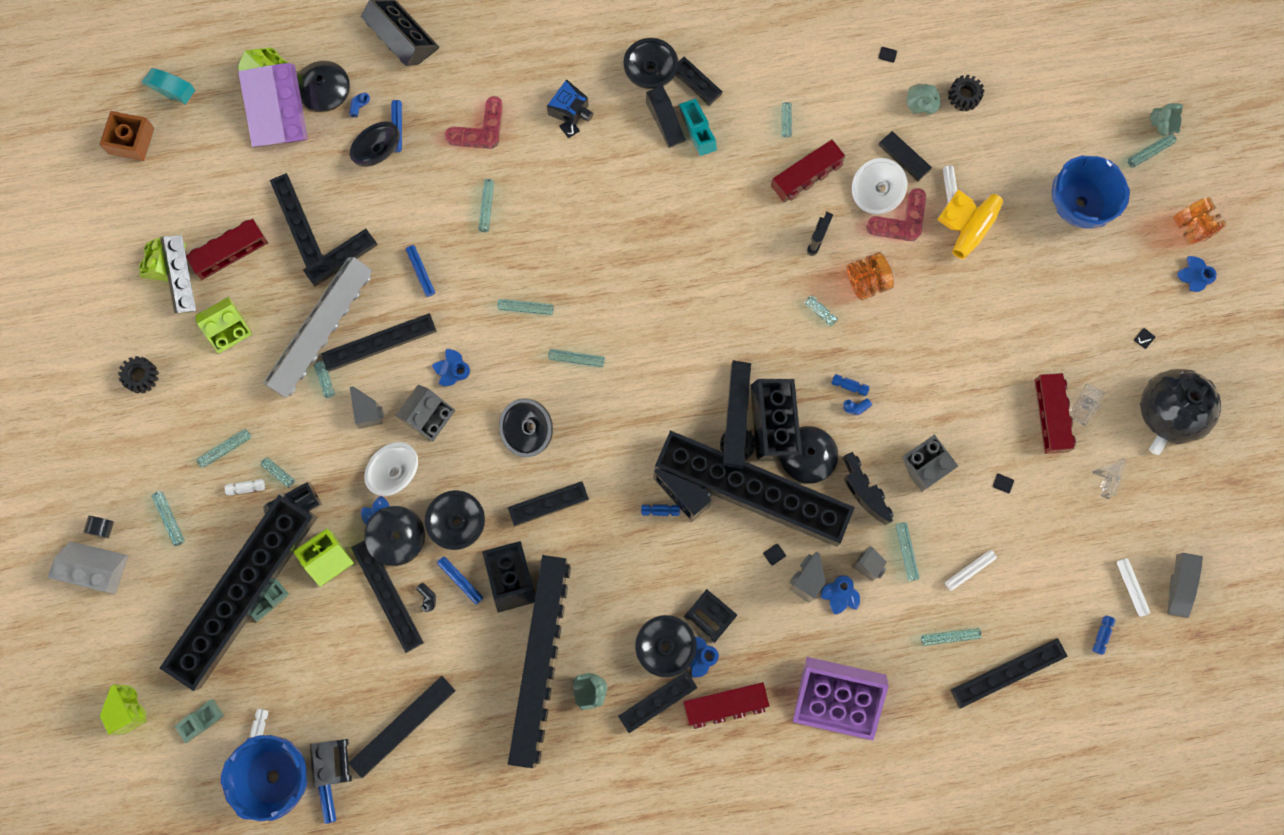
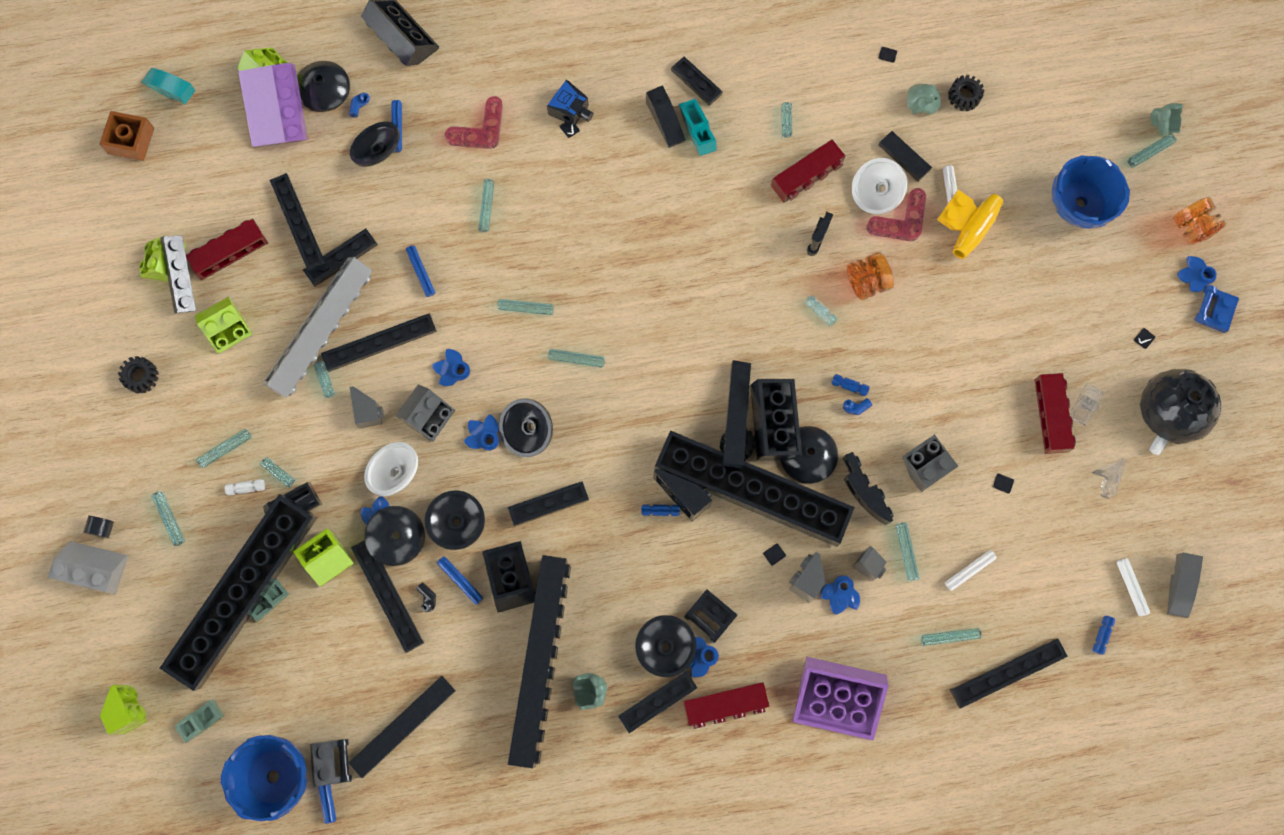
(259, 724): white axle -> none
(481, 432): none -> blue plate
(650, 54): black dish -> none
(1222, 310): none -> blue plate

